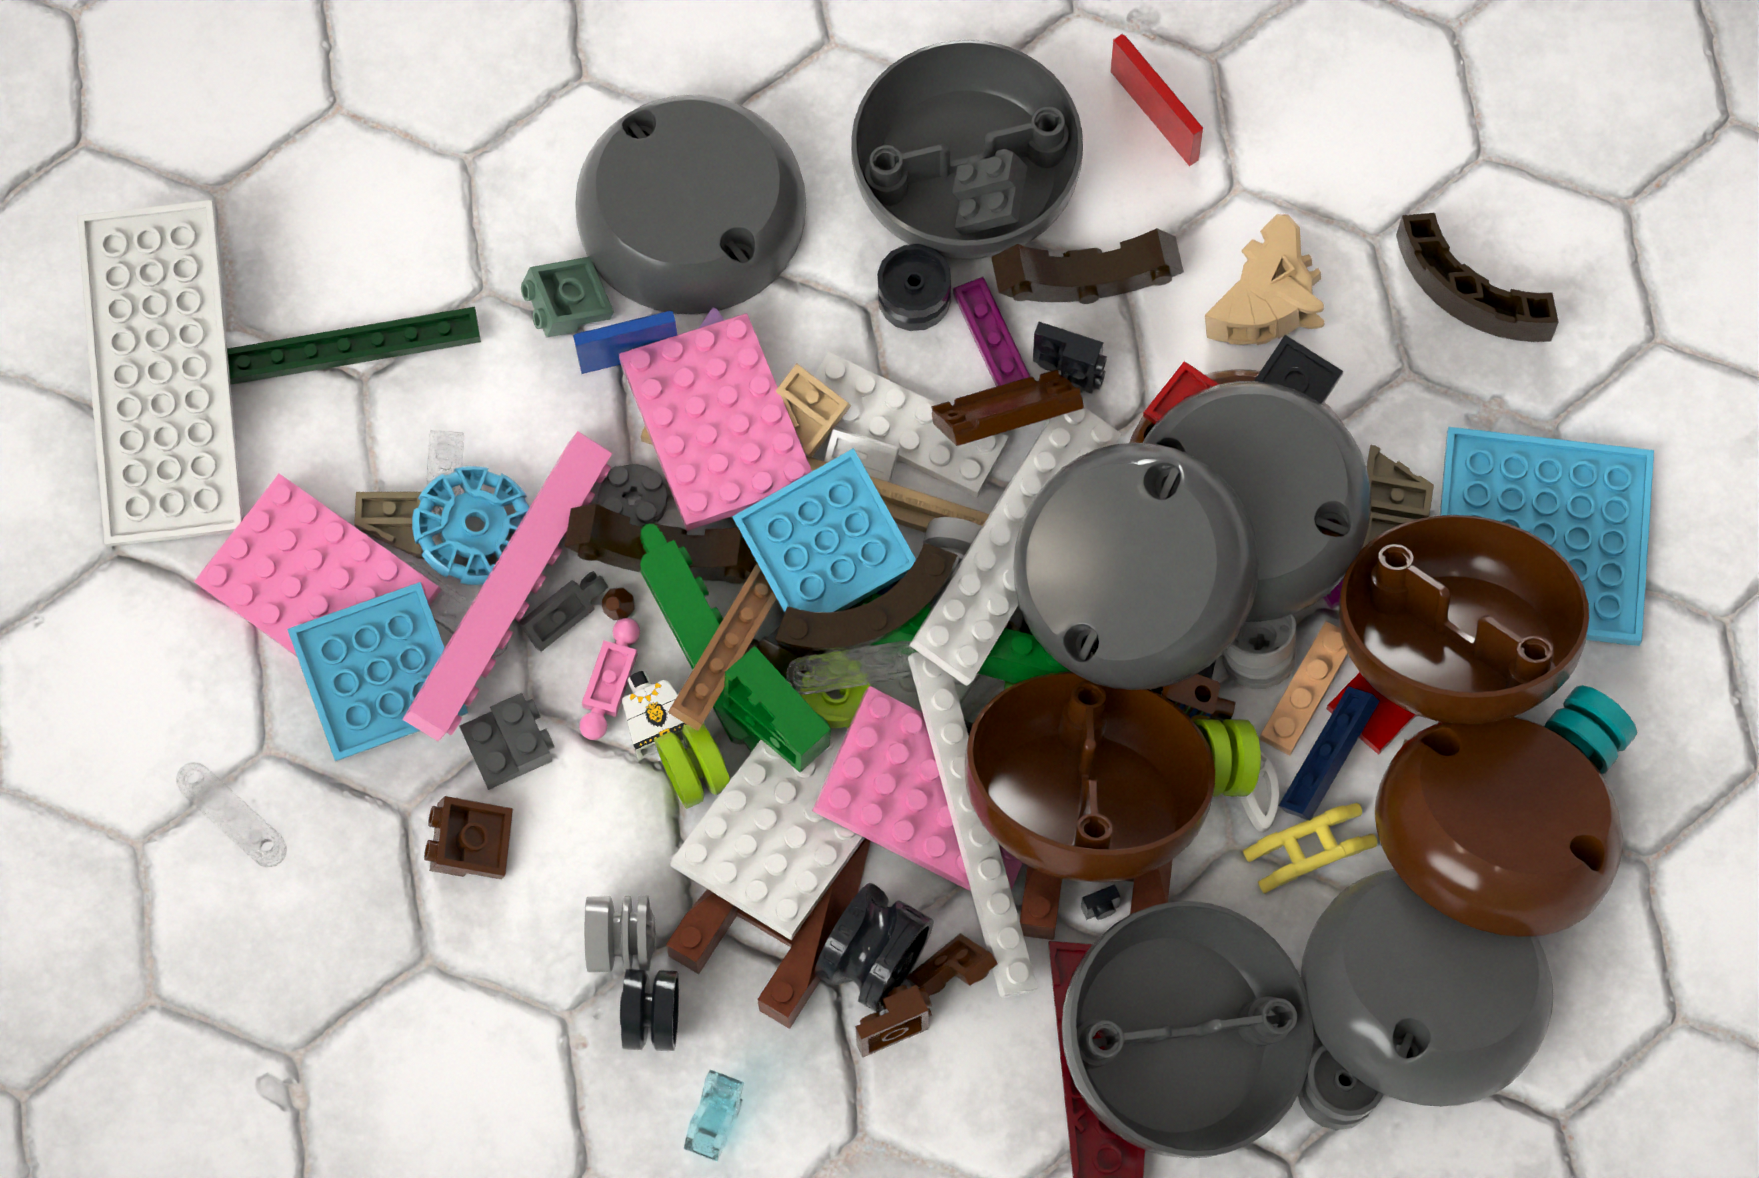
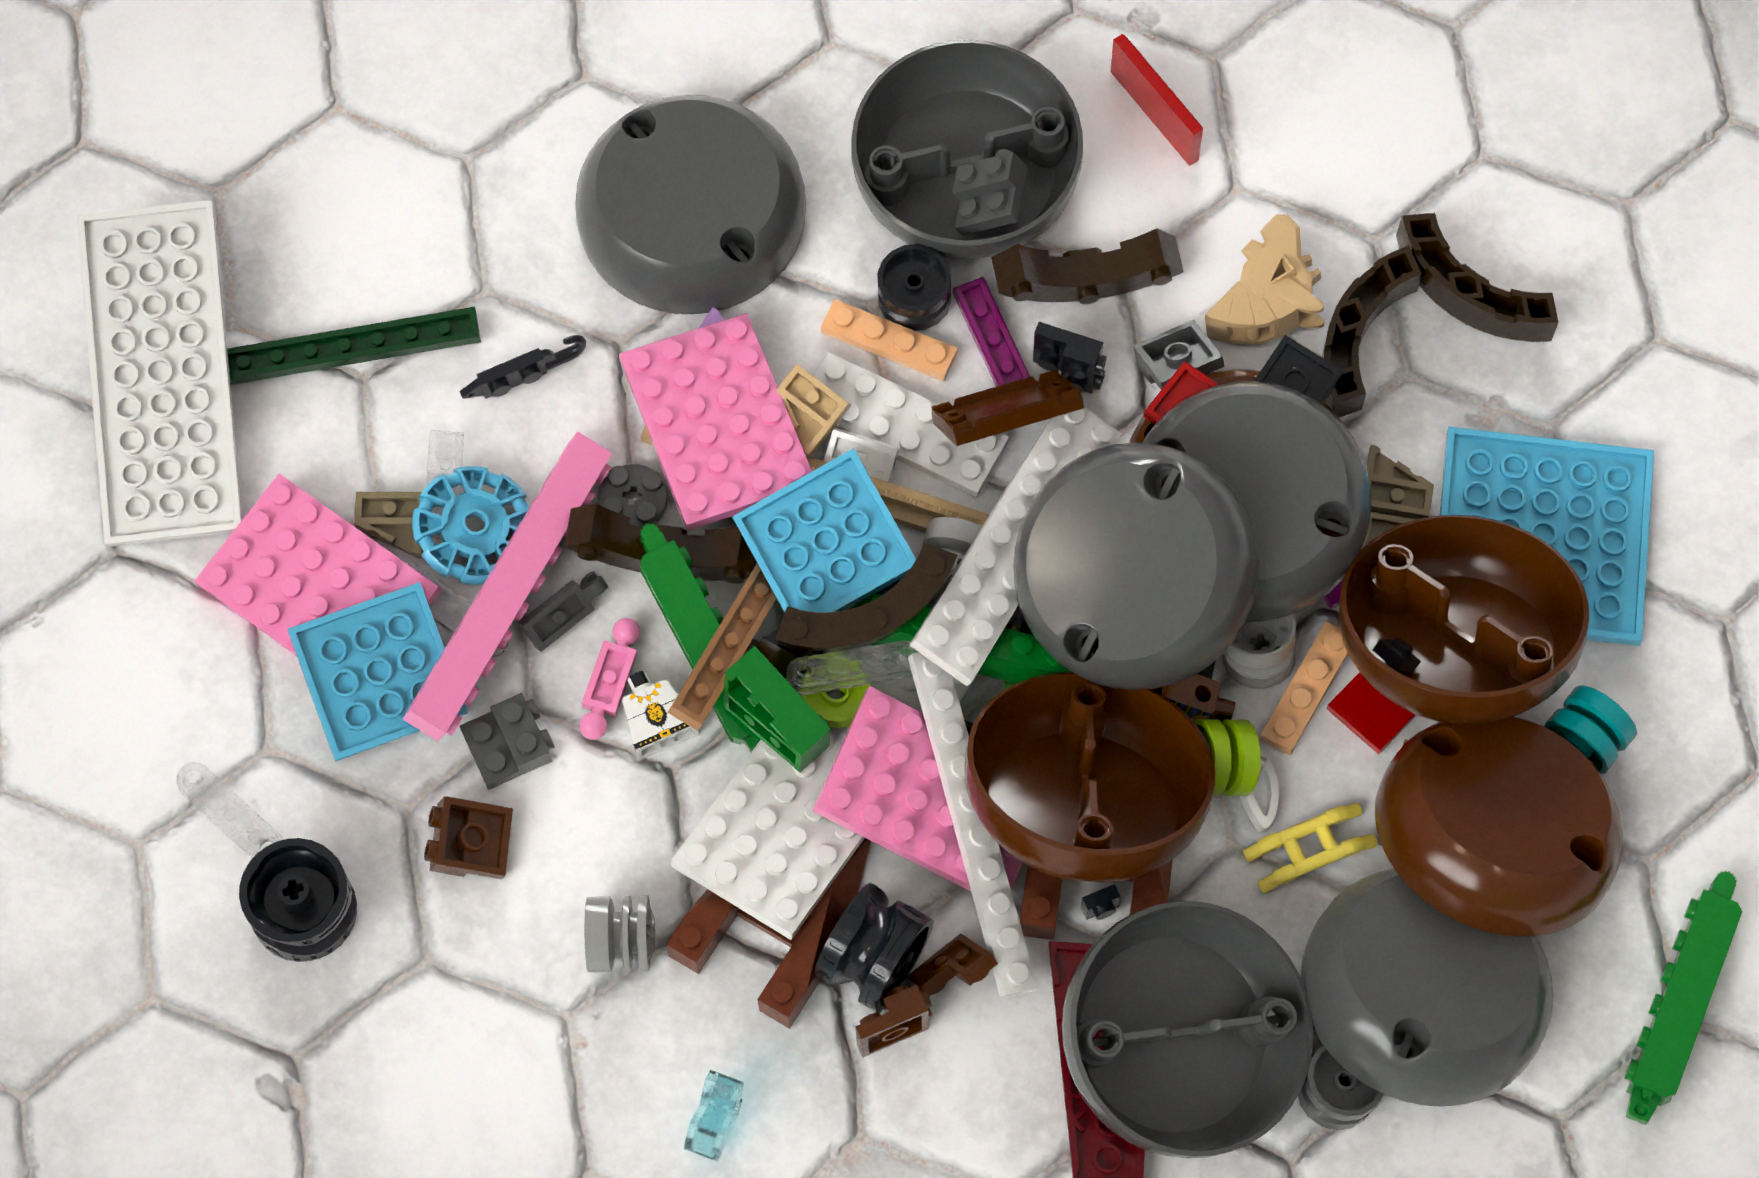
(298, 899): none -> black piece
(522, 369): none -> black plate
(565, 296): sand green plate -> none
(602, 346): blue tile -> none
(618, 603): reddish brown rock -> none
(645, 1009): black wheel -> none
(688, 765): lime wheel -> none
(889, 340): none -> light nougat plate
(1165, 352): none -> dark grey plate
(1329, 753): dark blue plate -> none
(1360, 305): none -> dark brown brick
(1397, 654): none -> black plate
(1684, 998): none -> green hinge

